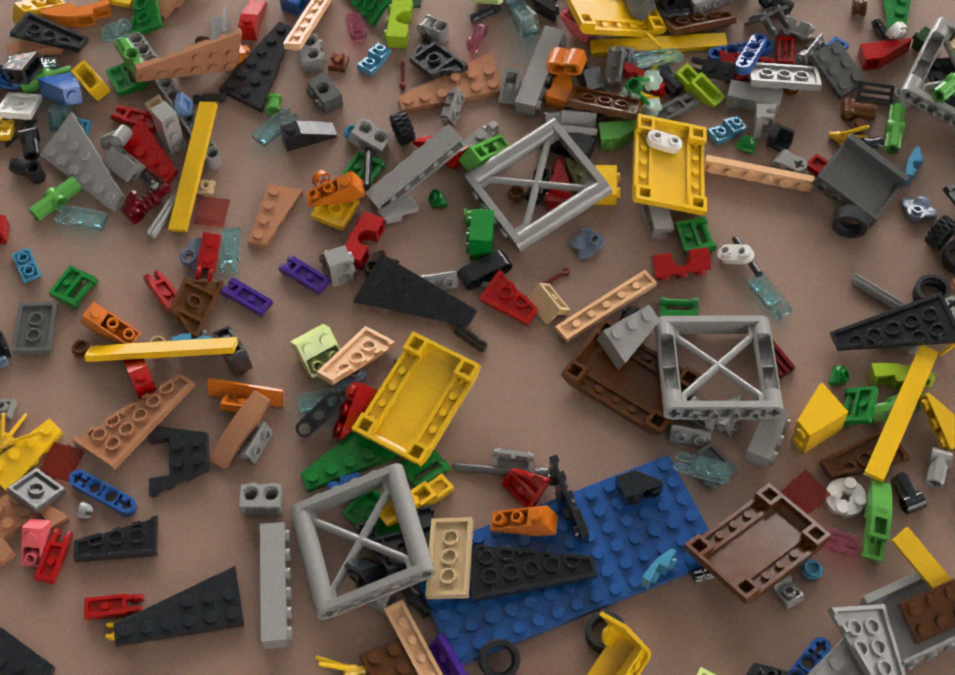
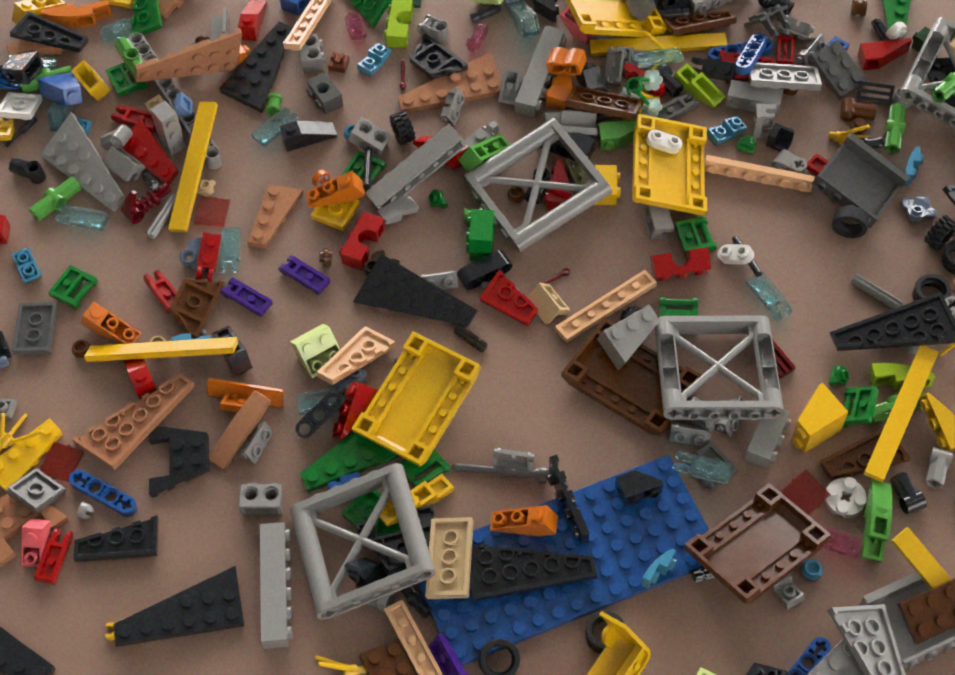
(29, 139): black piece -> none
(111, 606): red hinge -> none
(210, 97): black axle -> none
(339, 265): light grey brick -> none
(525, 486): red wing -> none
(585, 243): sand blue plate -> none

